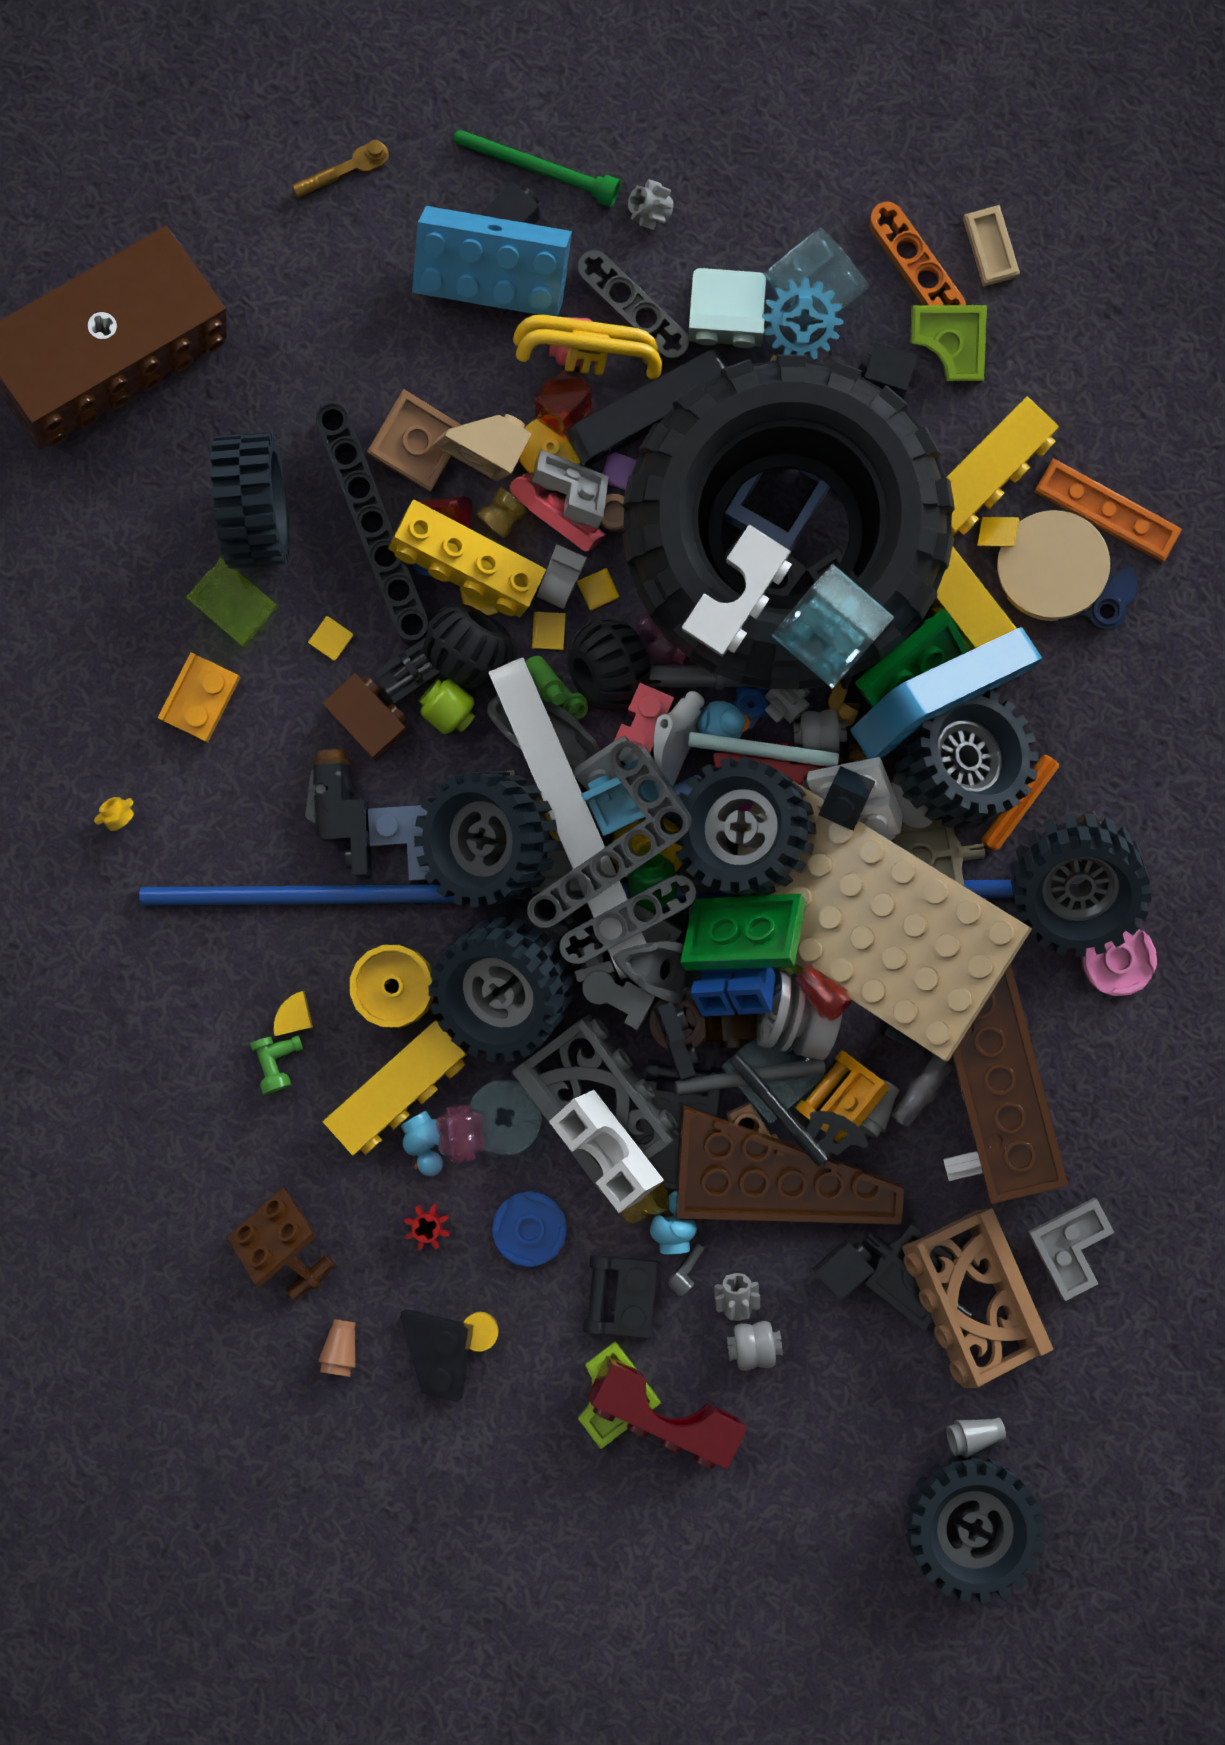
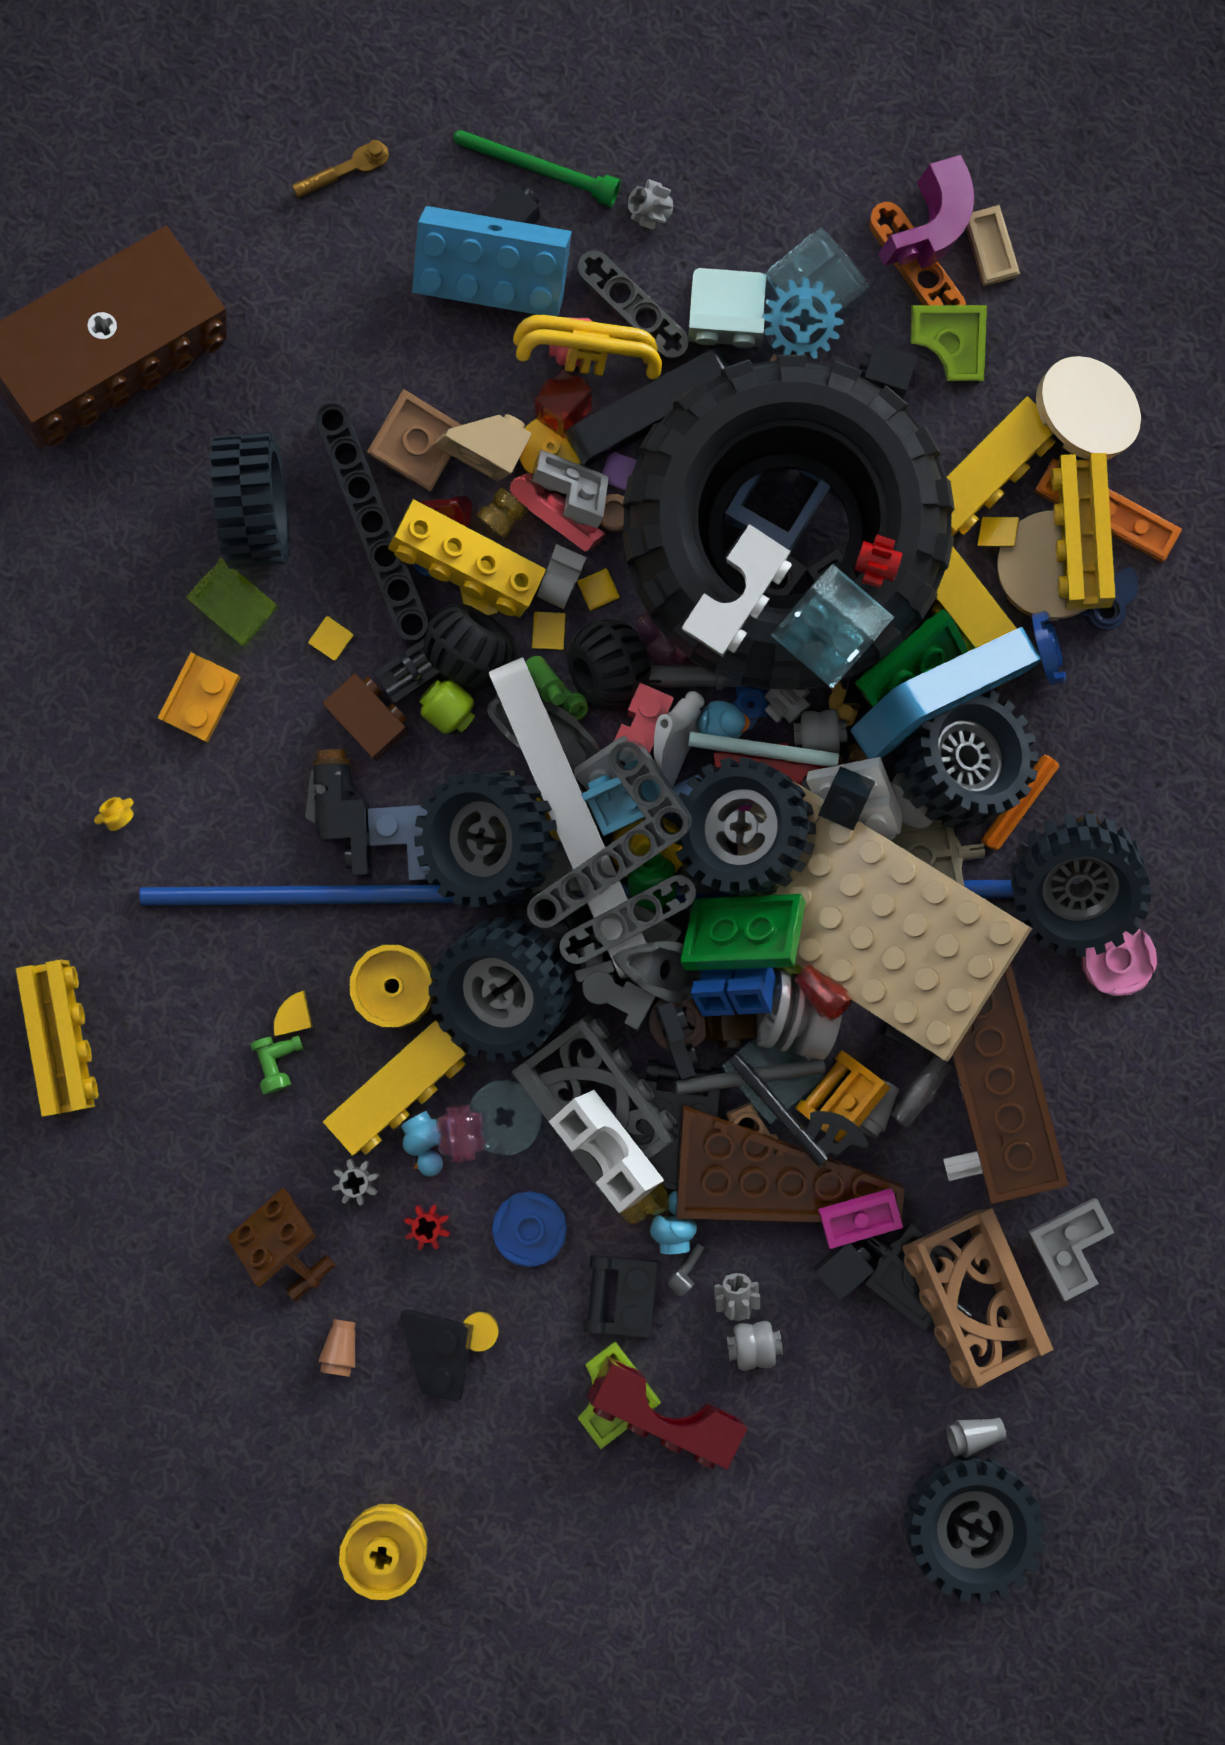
(56, 1037): none -> yellow brick
(351, 1191): none -> light grey gear
(379, 1574): none -> yellow wheel
(860, 1218): none -> dark pink plate
(878, 561): none -> red gear
(950, 204): none -> magenta arch
(1048, 648): none -> blue tile
(1085, 532): none -> yellow brick
(1088, 407): none -> tile

